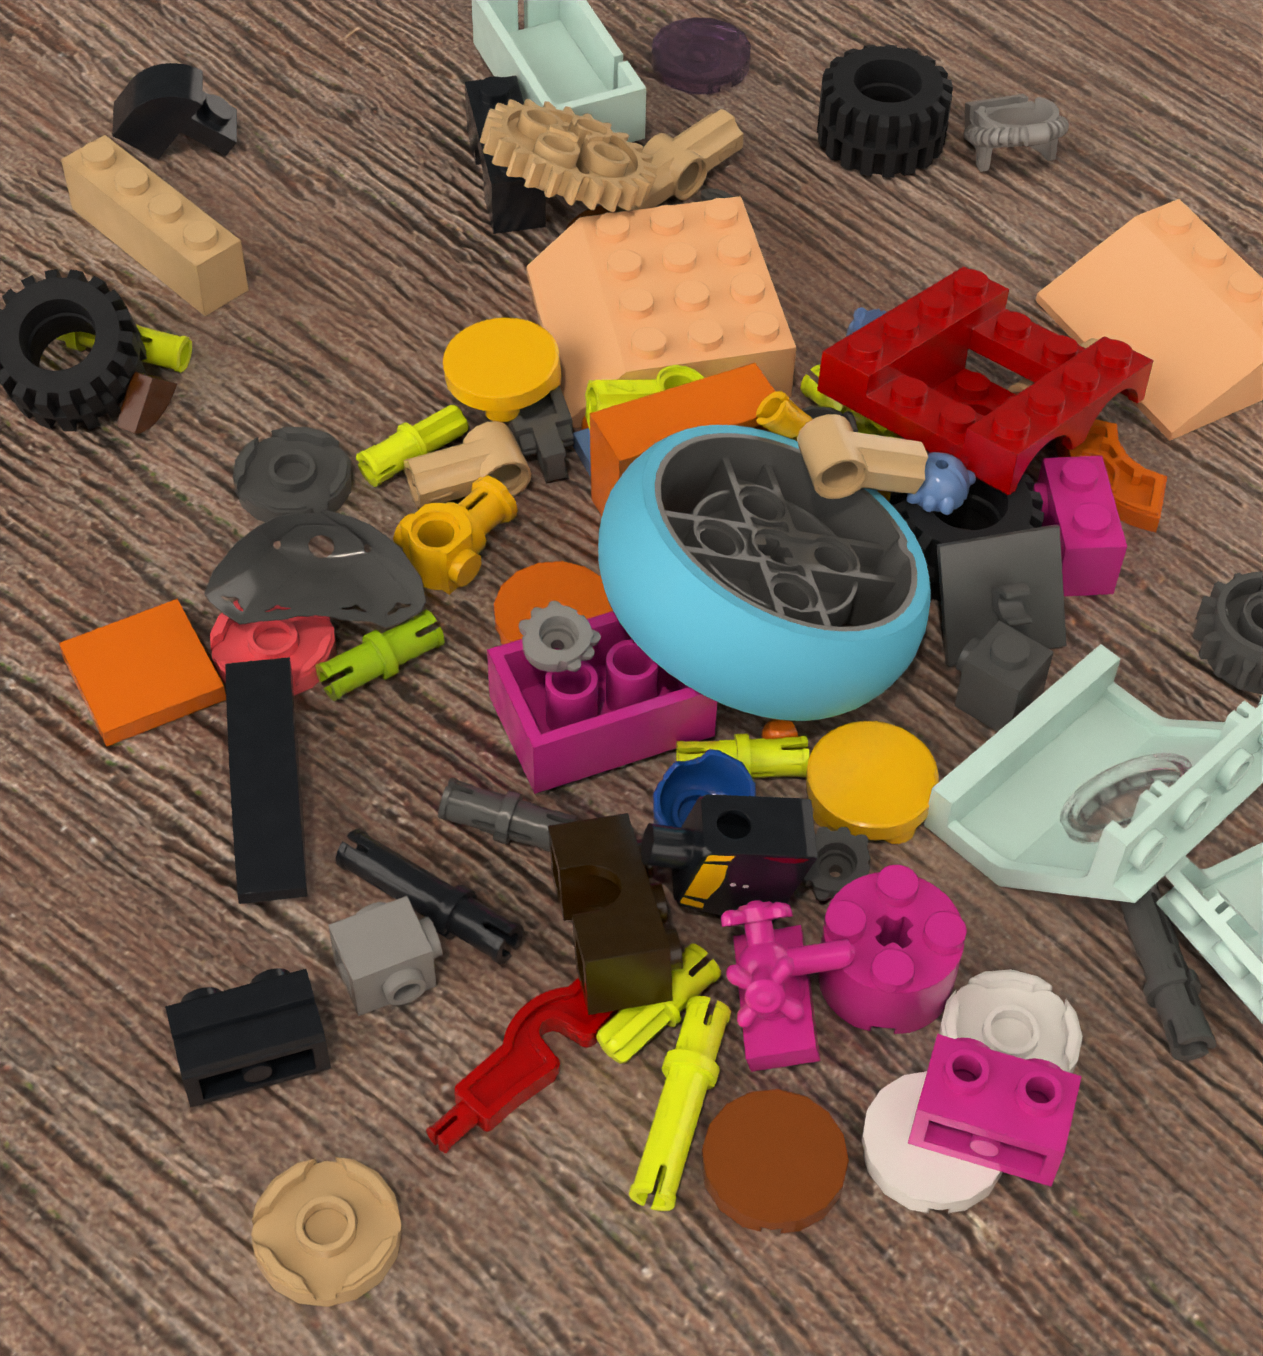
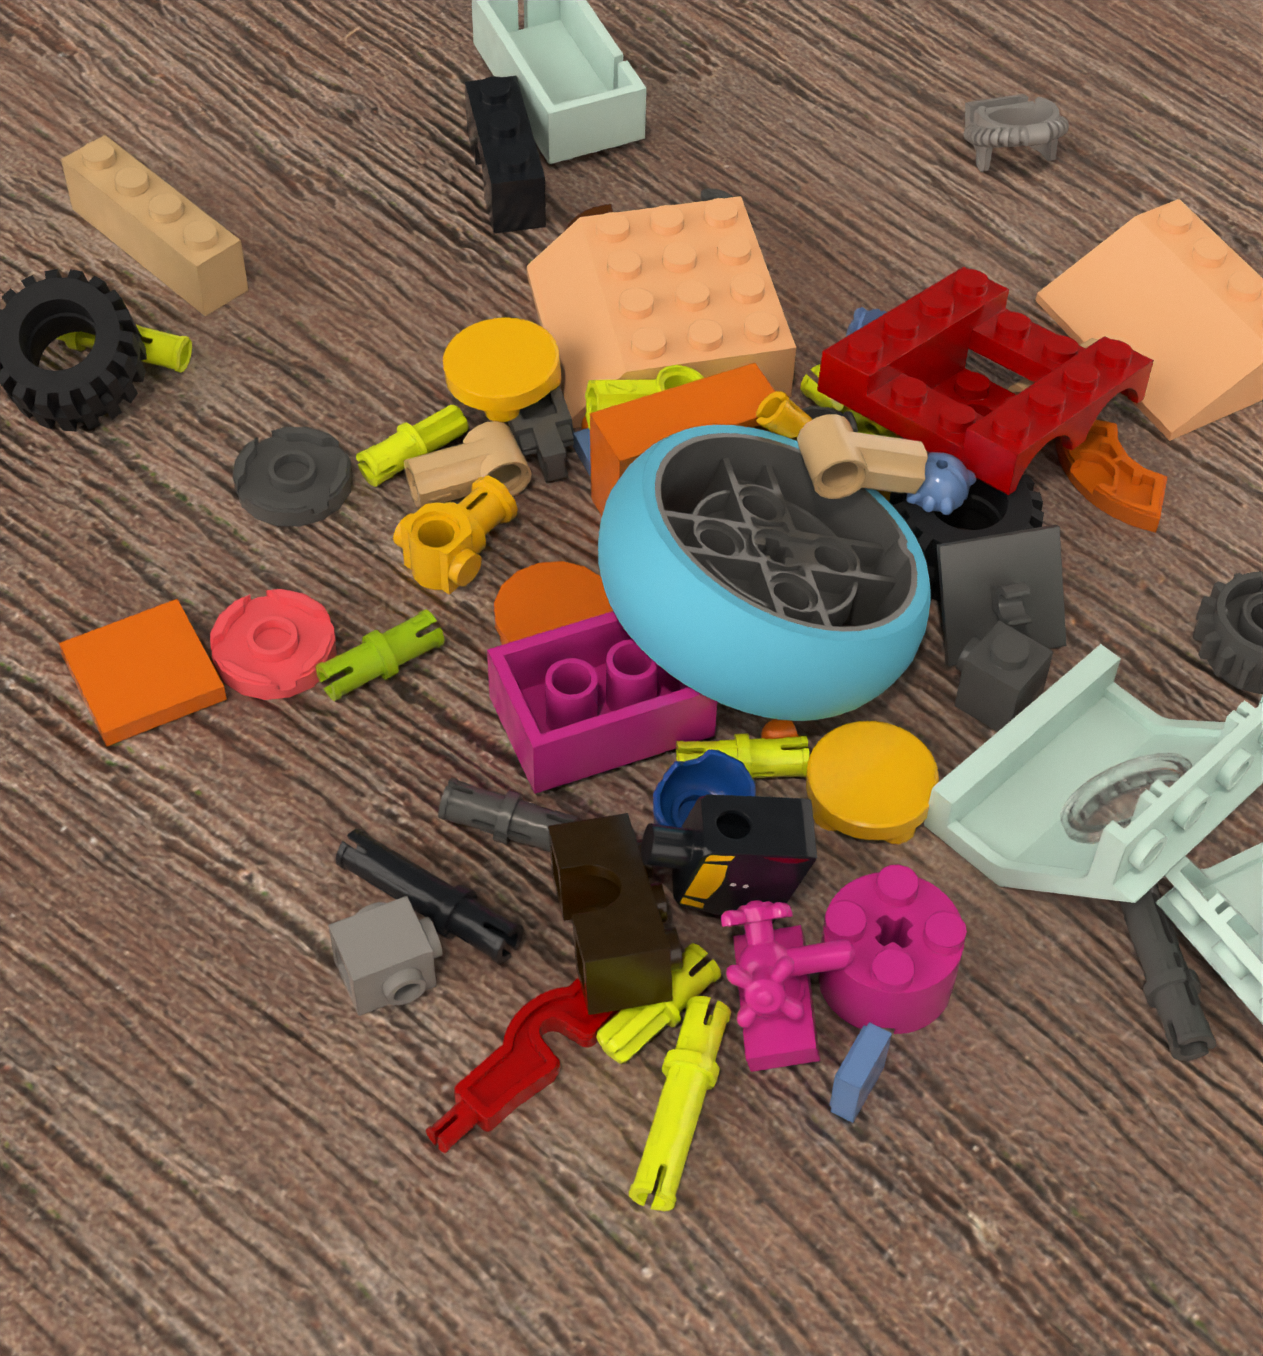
(145, 402): reddish brown tile -> none
(172, 101): black brick -> none
(247, 1035): black brick -> none
(265, 781): black slope -> none
(315, 585): dark grey piece -> none
(326, 1231): tan tile -> none
(557, 628): light grey animal -> none
(568, 155): tan gear -> none
(688, 157): tan piece -> none
(700, 55): tile -> none
(774, 1161): dark orange tile -> none
(838, 853): dark grey animal -> none
(859, 1071): none -> medium blue tile
(884, 110): black tyre -> none
(911, 1173): white tile -> none
(995, 1109): dark pink brick -> none
(1015, 1017): white tile -> none
(1091, 535): dark pink brick -> none

